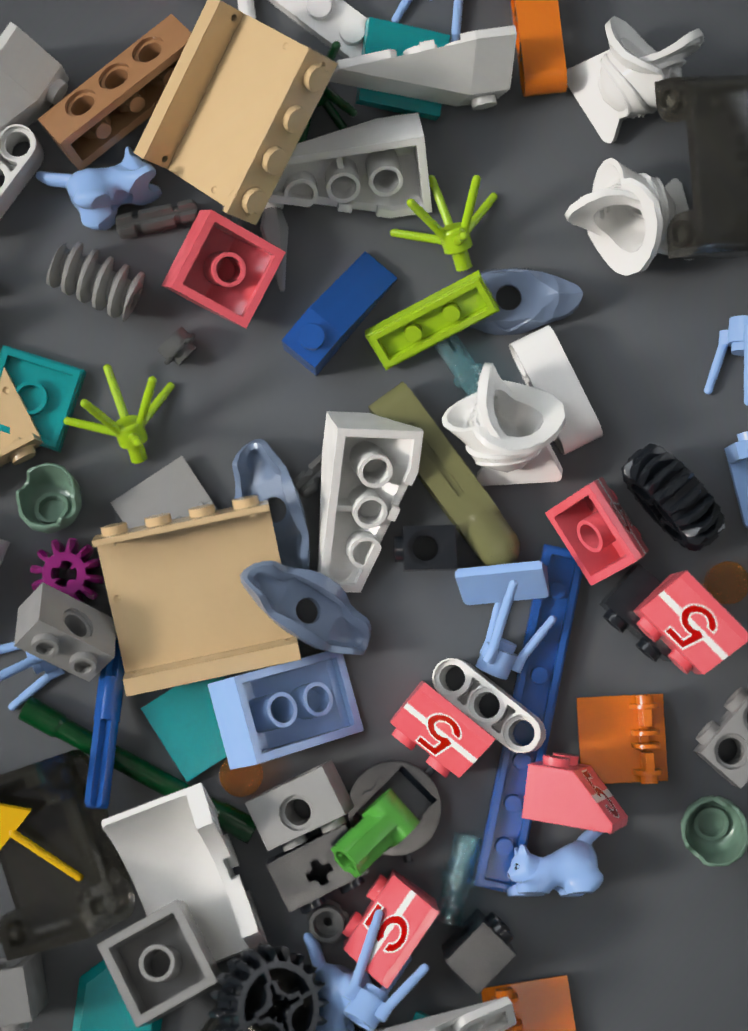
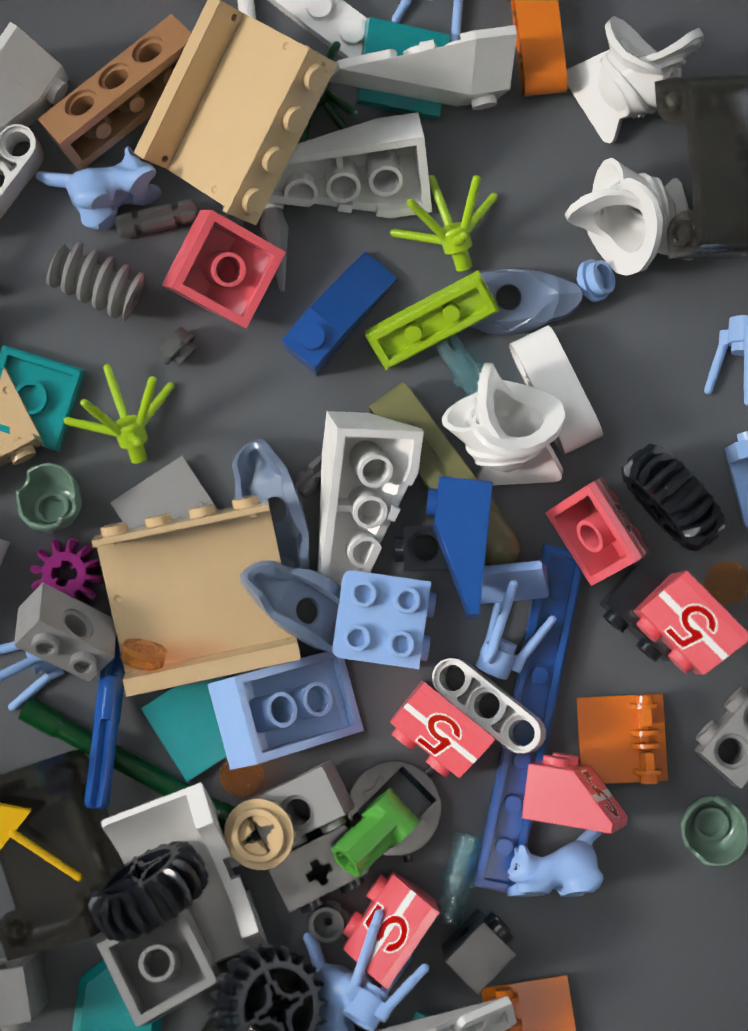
(143, 654): none -> clear orange tile
(148, 891): none -> black gear
(256, 853): none -> tan gear
(383, 619): none -> light blue bracket
(461, 528): none -> blue slope
(595, 279): none -> light blue plate

